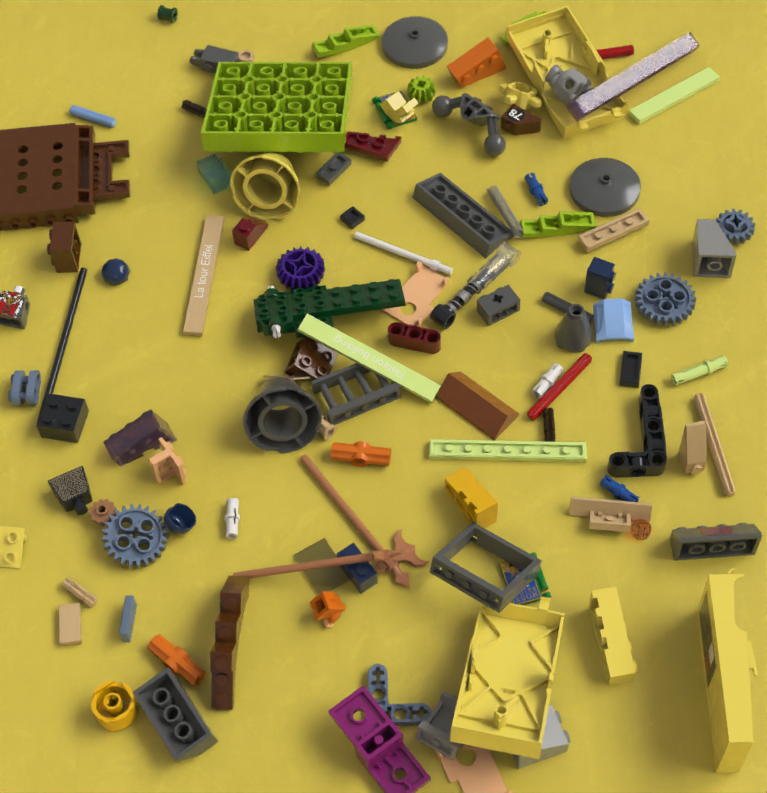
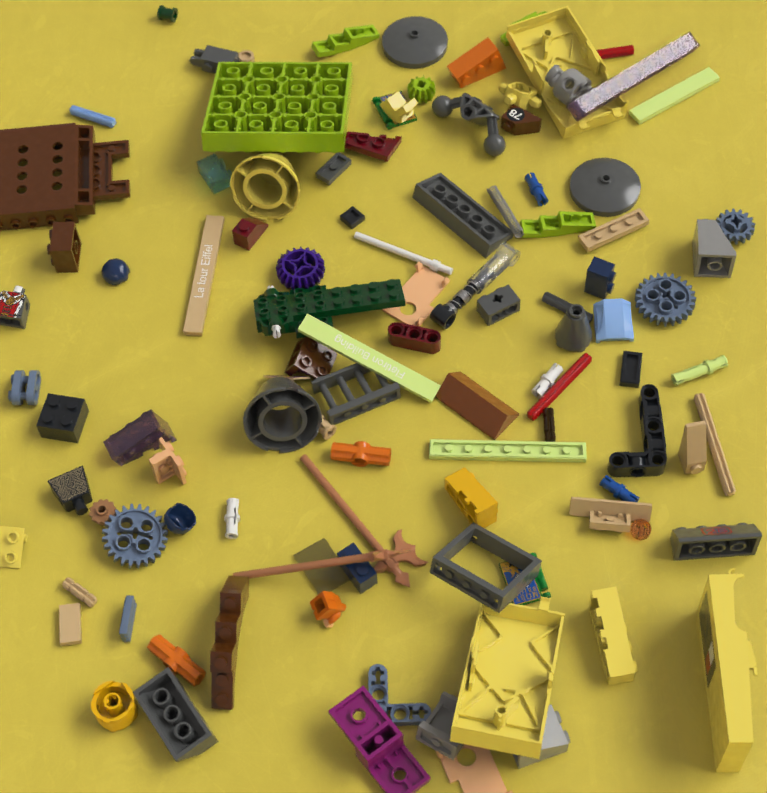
(65, 335): black piece -> none
(194, 108): dark brown axle -> none

